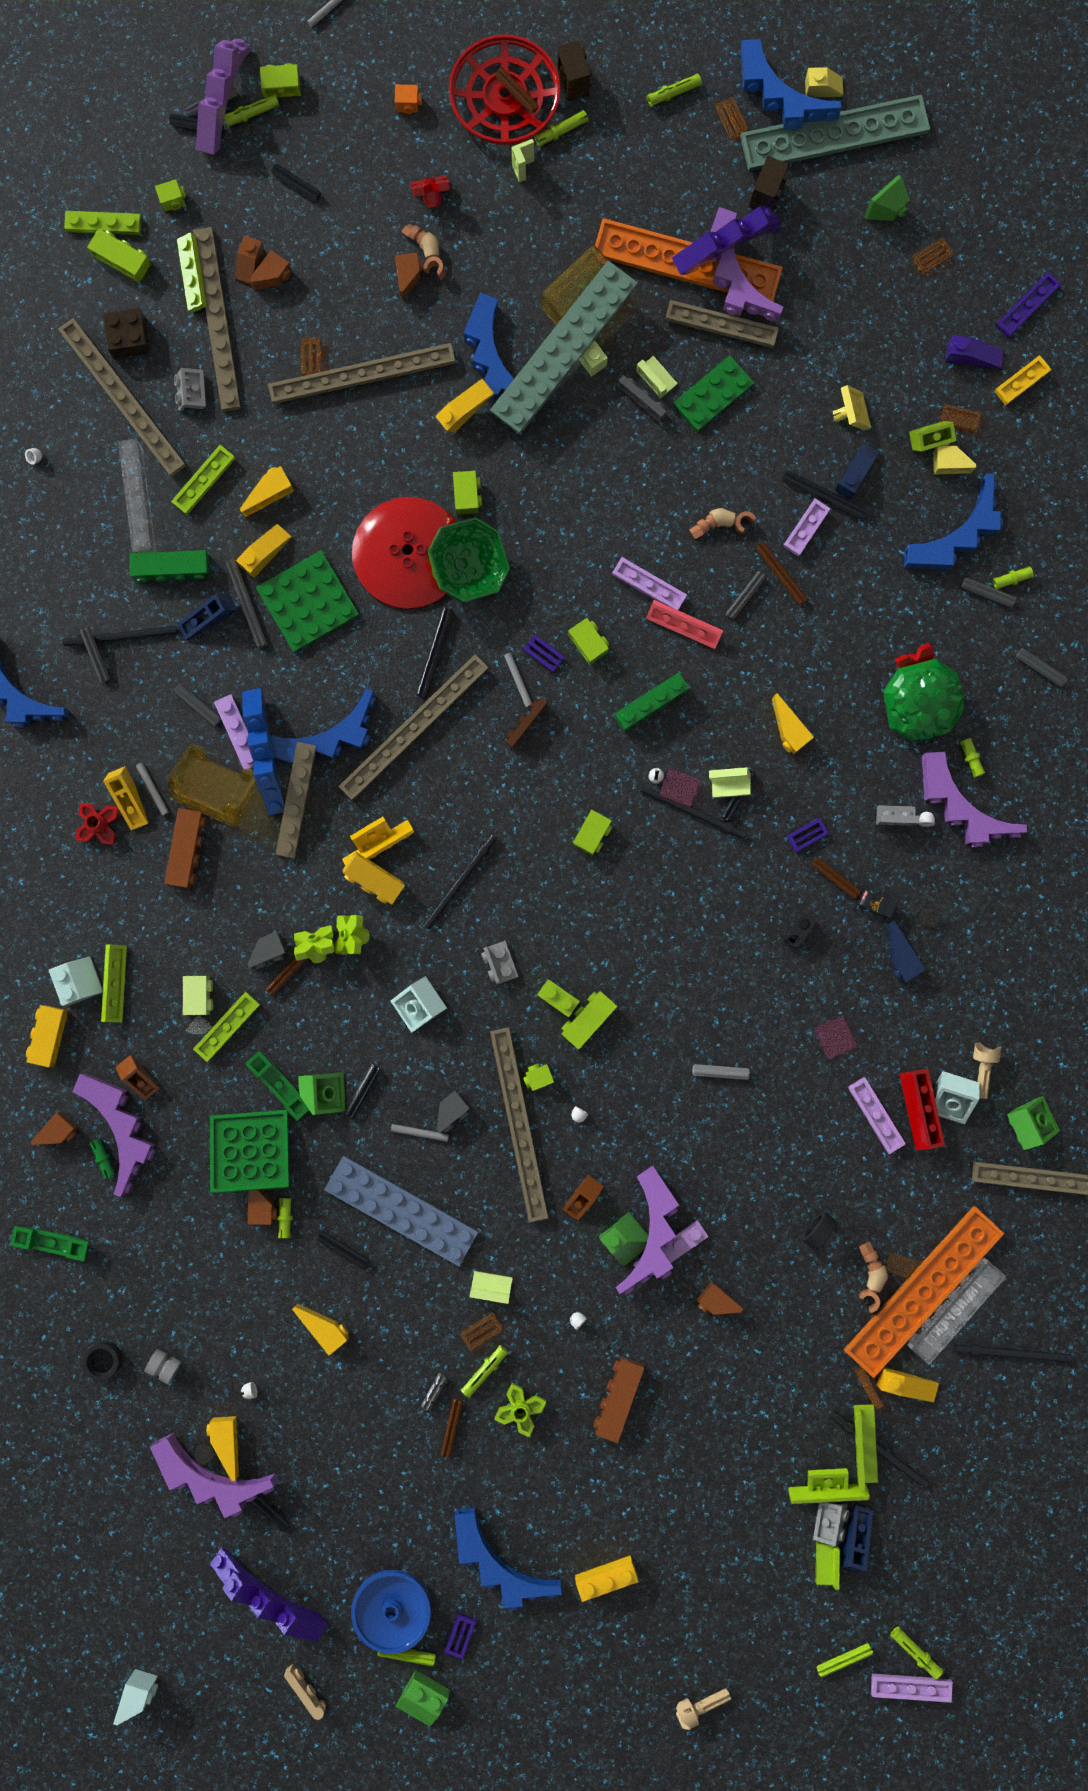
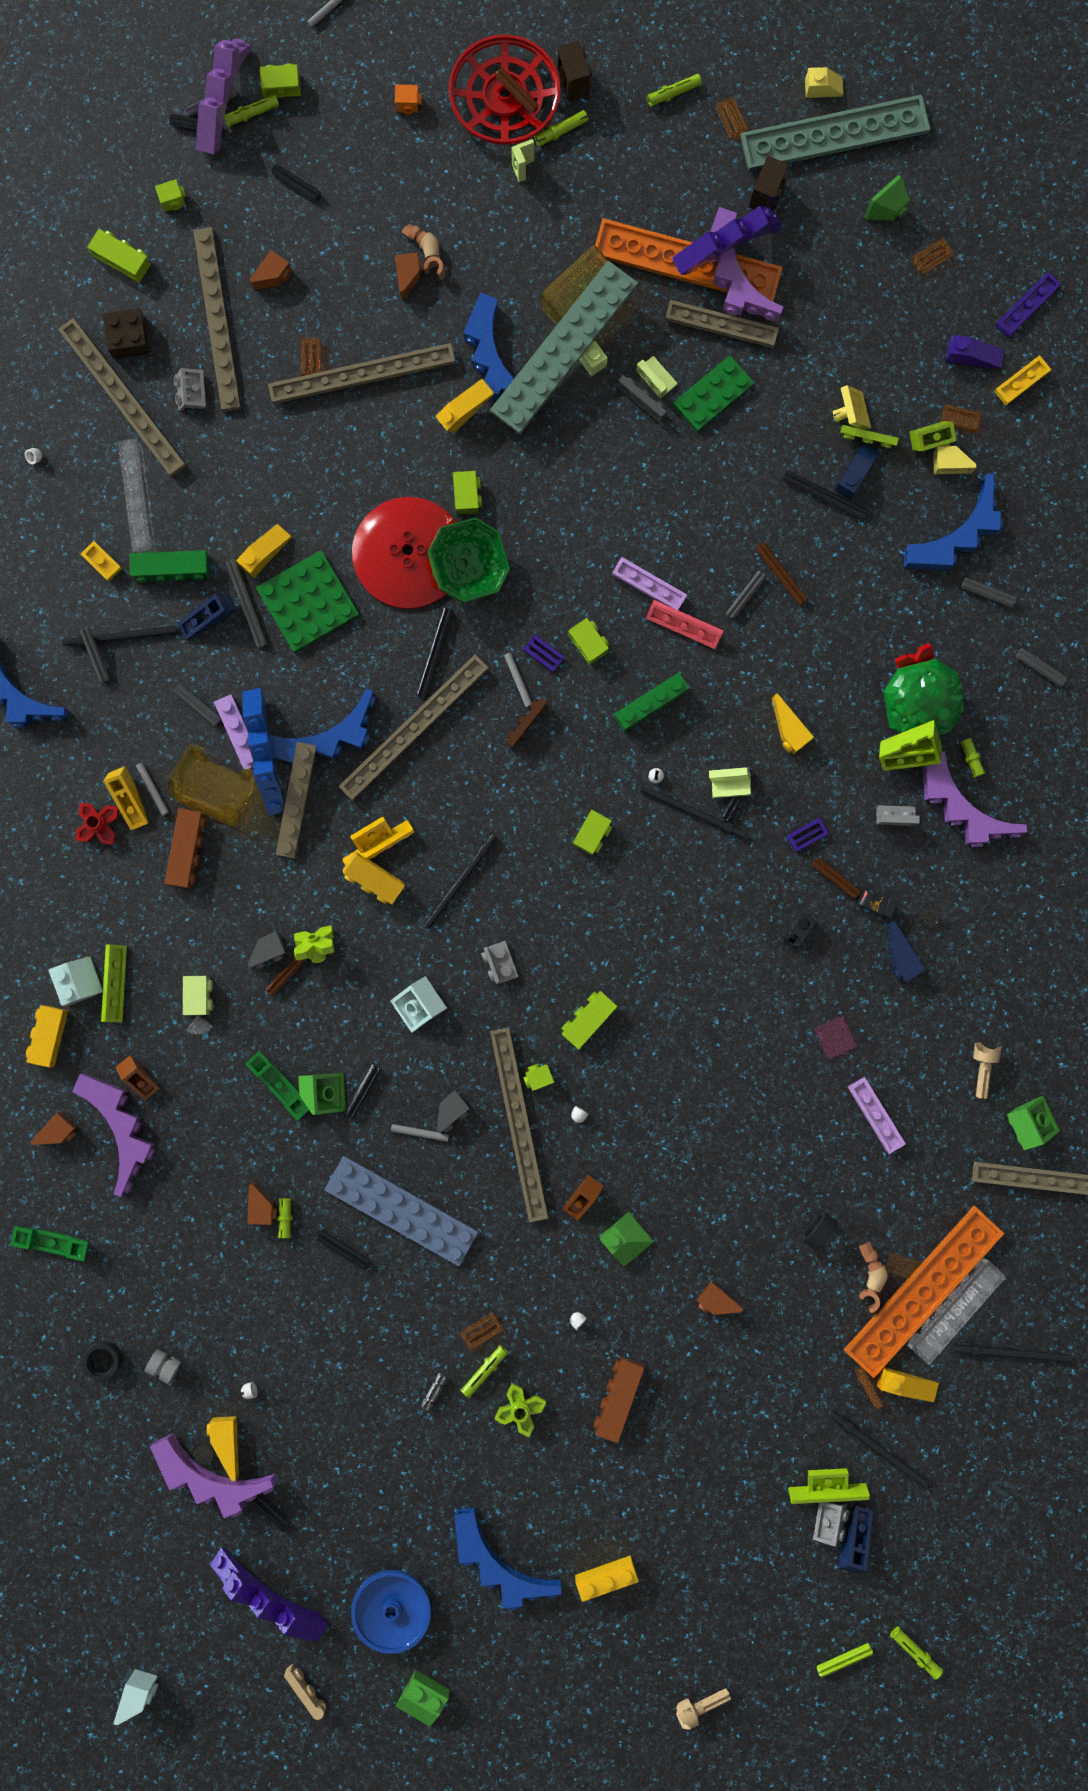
(92, 221): lime plate -> none
(101, 561): none -> yellow plate
(102, 1158): green pin -> none
(191, 272): lime plate -> none
(203, 480): lime plate -> none
(226, 1027): lime plate -> none
(248, 259): dark orange slope -> none
(249, 1152): green plate -> none
(270, 488): yellow slope -> none
(325, 1330): yellow slope -> none
(351, 934): lime plant -> none
(412, 1656): lime axle -> none
(431, 189): red plant -> none
(451, 1427): reddish brown axle -> none
(465, 1619): dark purple tile -> none
(491, 1287): yellowish green panel -> none
(558, 998): lime brick -> none
(660, 1233): medium lavender arch -> none
(679, 787): clear pink piece -> none
(684, 1241): lavender plate -> none
(720, 1072): light grey axle -> none
(721, 517): nougat piece -> none
(777, 95): blue arch -> none
(806, 527): lavender plate -> none
(827, 1565): lime panel -> none
(865, 1445): lime fence -> none
(868, 436): none -> lime plate
(911, 1688): lavender plate -> none
(912, 748): none -> lime wedge
(922, 1109): red brick -> none
(926, 819): white hinge -> none
(955, 1097): light aqua slope -> none
(1013, 578): lime pin -> none

